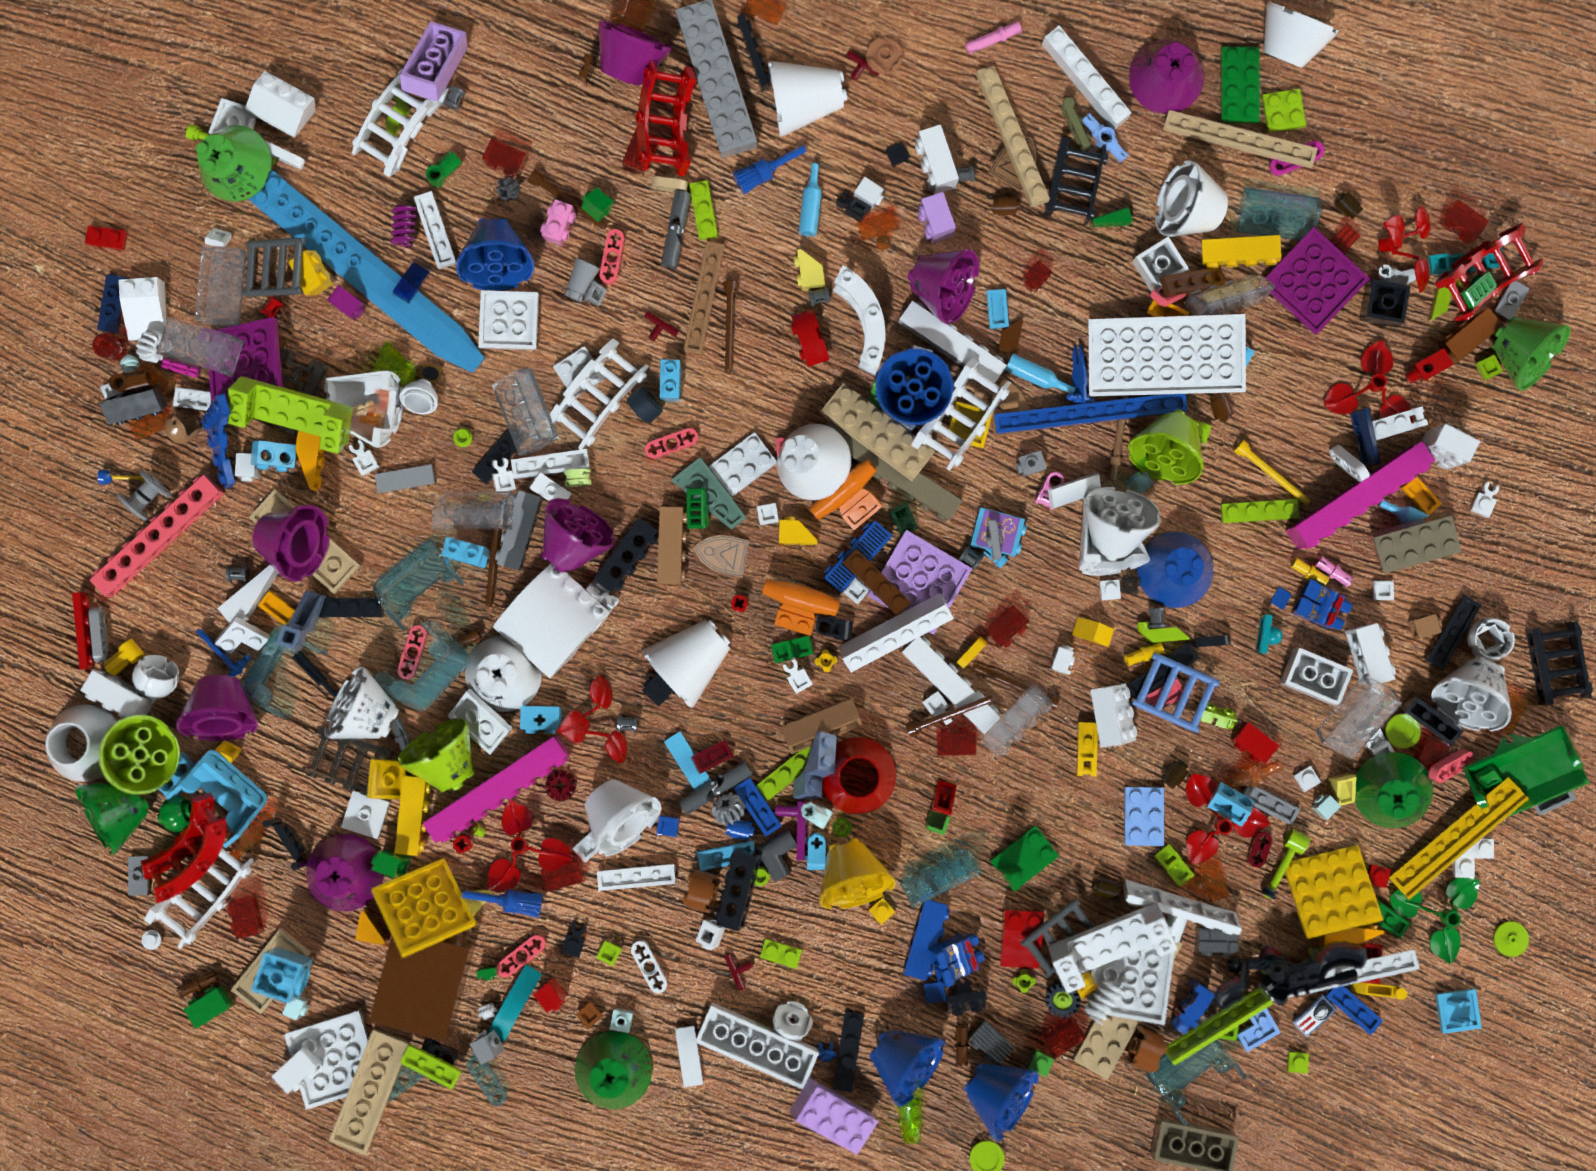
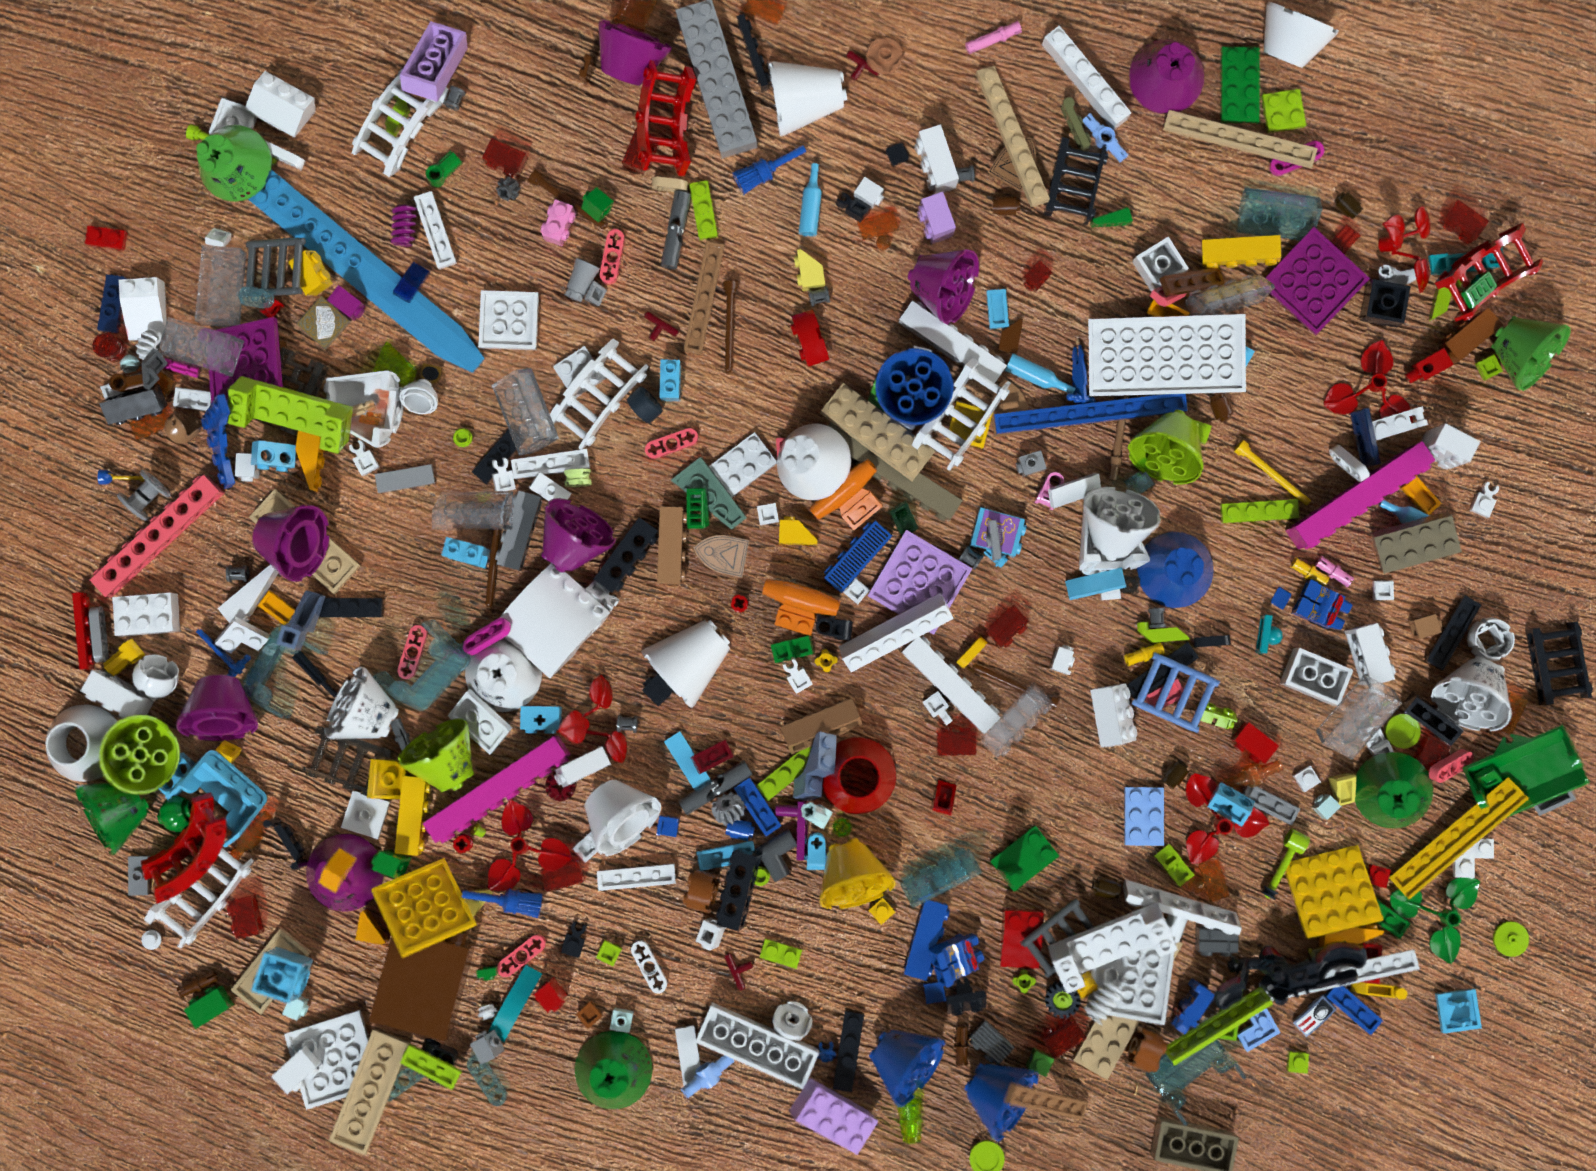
(146, 614): none -> white brick
(151, 366): none -> dark grey slope
(256, 297): none -> clear light blue plate
(323, 322): none -> tile
(336, 870): none -> light orange slope
(412, 578): clear light blue windscreen -> none
(486, 636): none -> dark pink plate
(494, 257): blue cone -> none
(581, 767): none -> white brick
(707, 1075): none -> light blue pin
(862, 299): white fence -> none
(876, 582): reddish brown plate -> none
(915, 727): reddish brown piece -> none
(937, 822): bright green panel -> none
(1046, 1101): none -> medium nougat tile
(1087, 748): yellow plate -> none
(1093, 631): yellow slope -> none
(1095, 583): none -> medium azure tile
(1190, 202): white cone -> none
(1263, 851): dark red beam -> none
(1511, 300): light grey plate -> none

